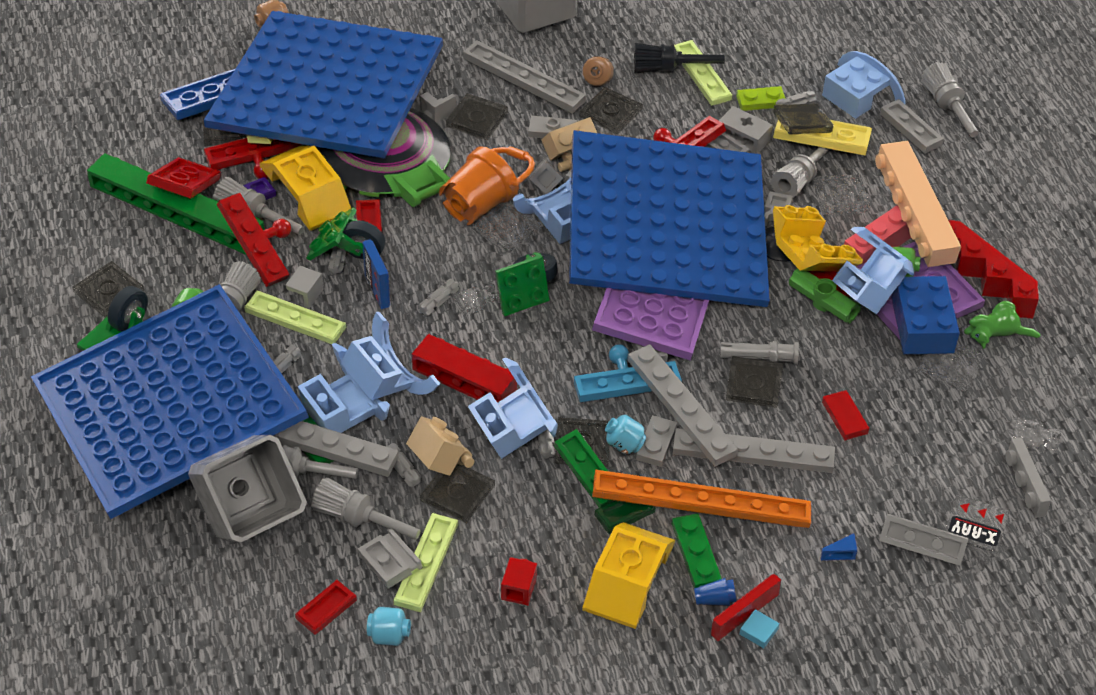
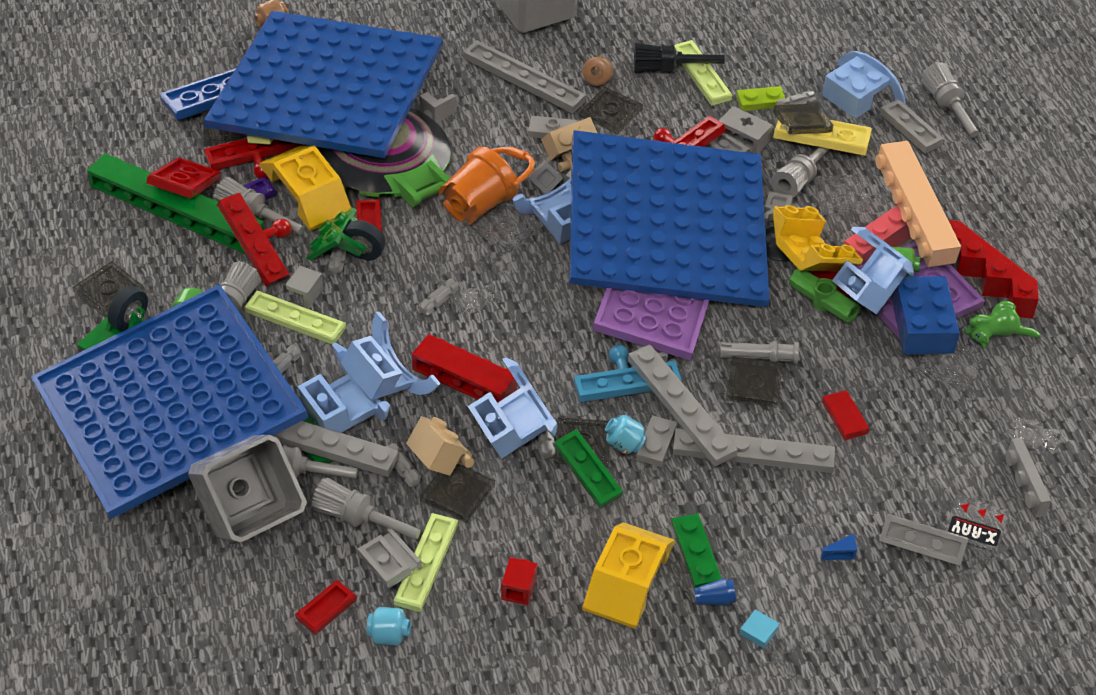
(376, 274): blue tile -> none
(477, 116): clear smoke tile -> none
(525, 282): green plate -> none
(620, 512): dark green tile -> none
(701, 499): orange tile -> none
(744, 607): red tile -> none

